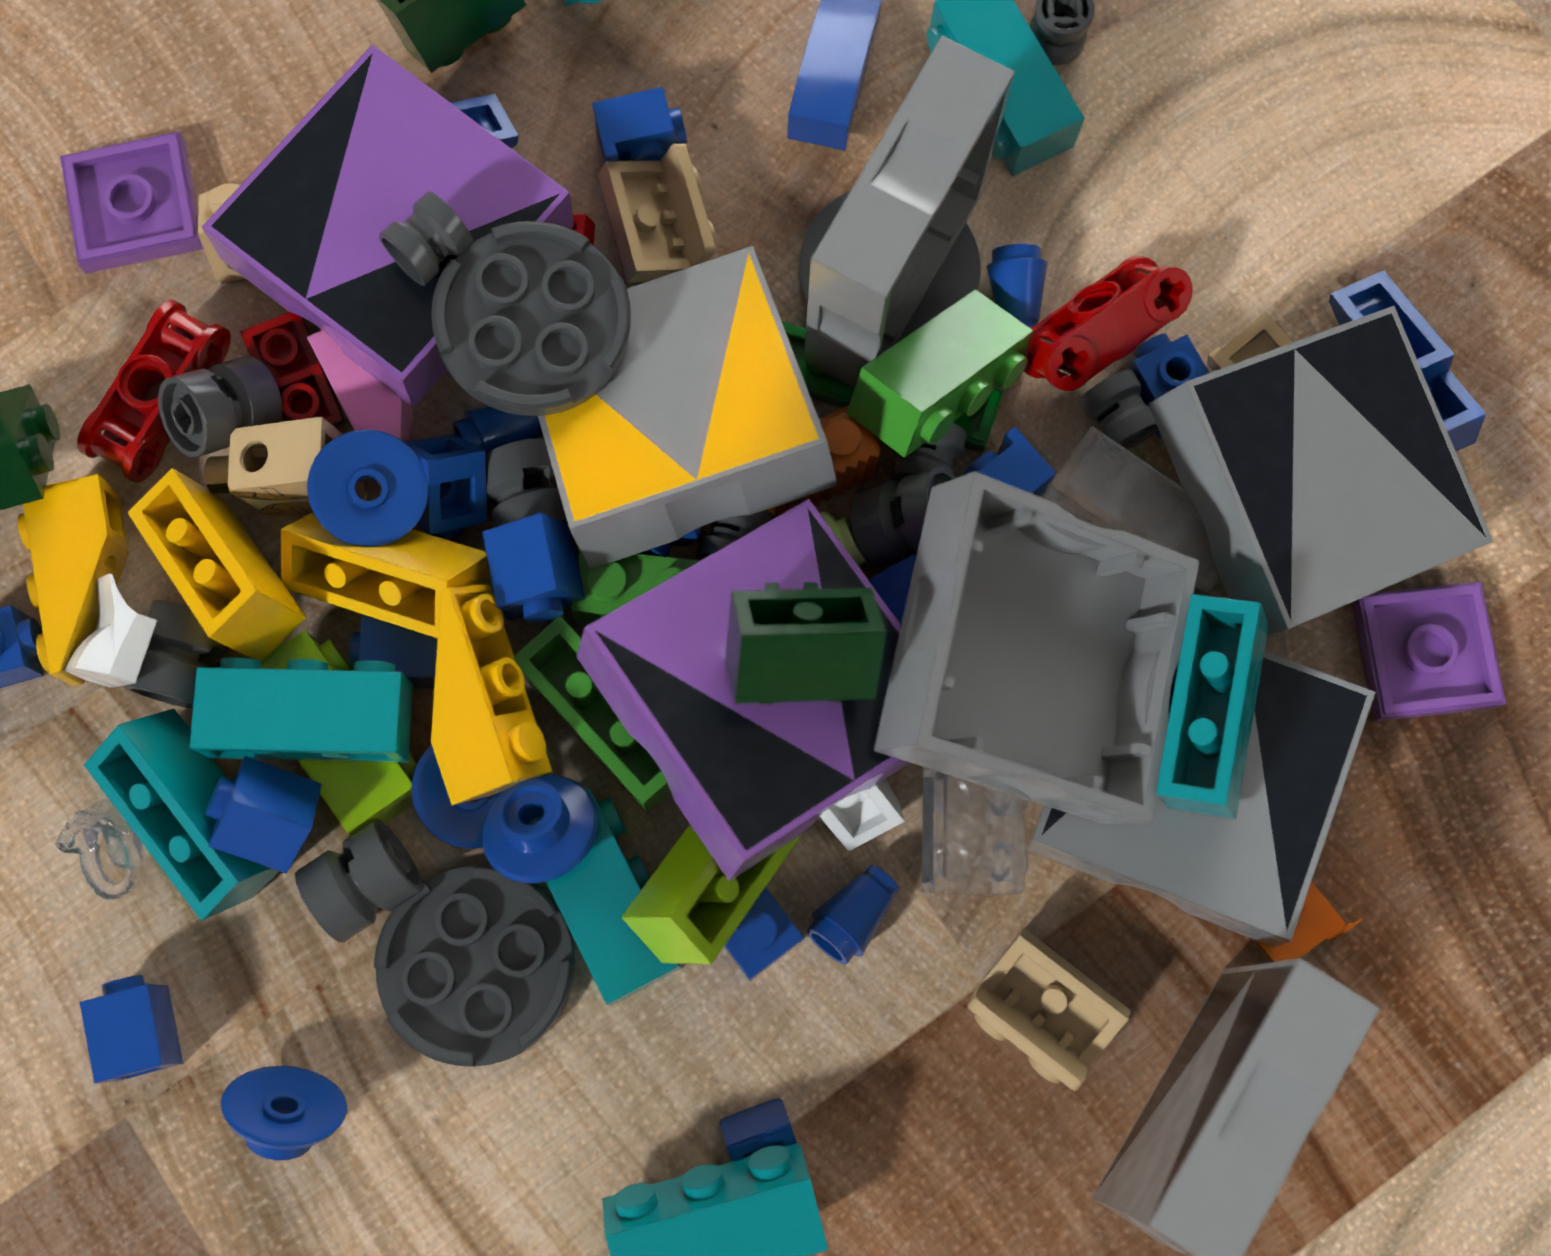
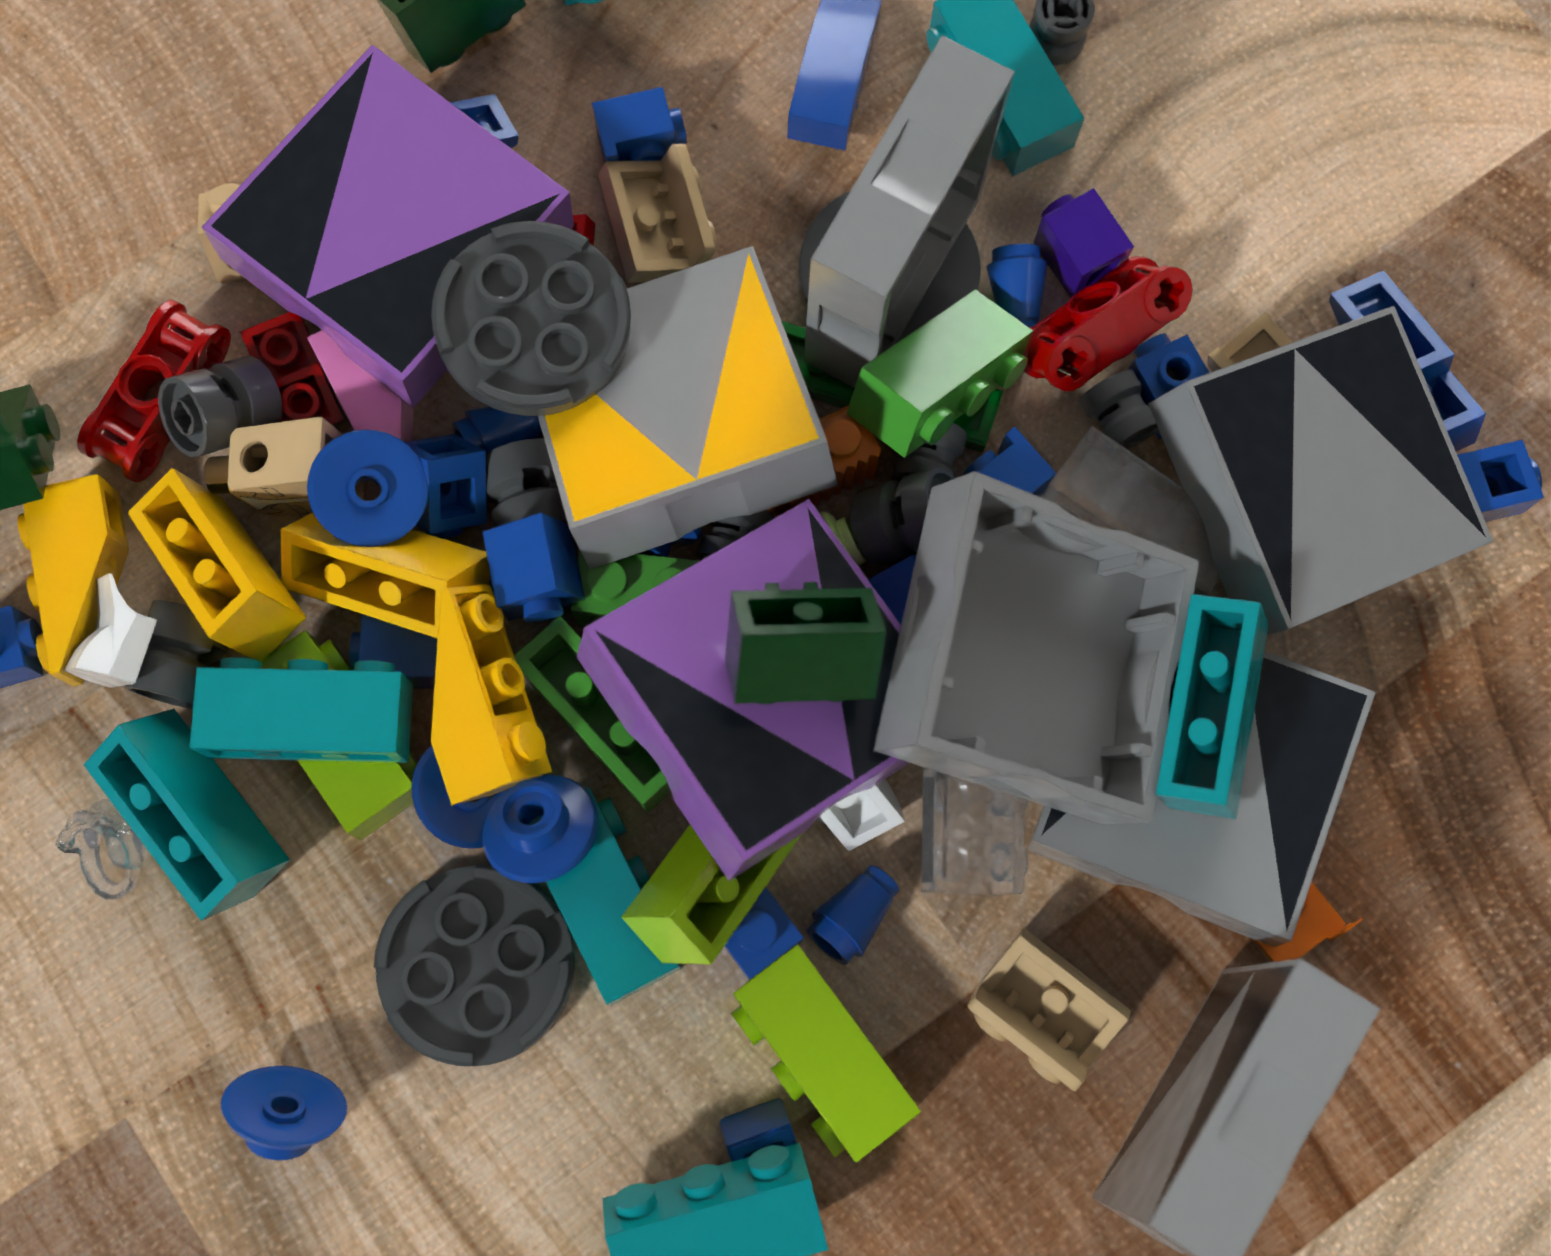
(130, 1030): blue brick -> none
(131, 202): medium lavender tile -> none
(263, 814): blue brick -> none
(351, 885): dark grey wheel -> none
(426, 238): dark grey wheel -> none
(823, 1056): none -> lime brick
(1081, 240): none -> dark purple brick
(1428, 651): medium lavender tile -> none
(1503, 479): none -> blue brick

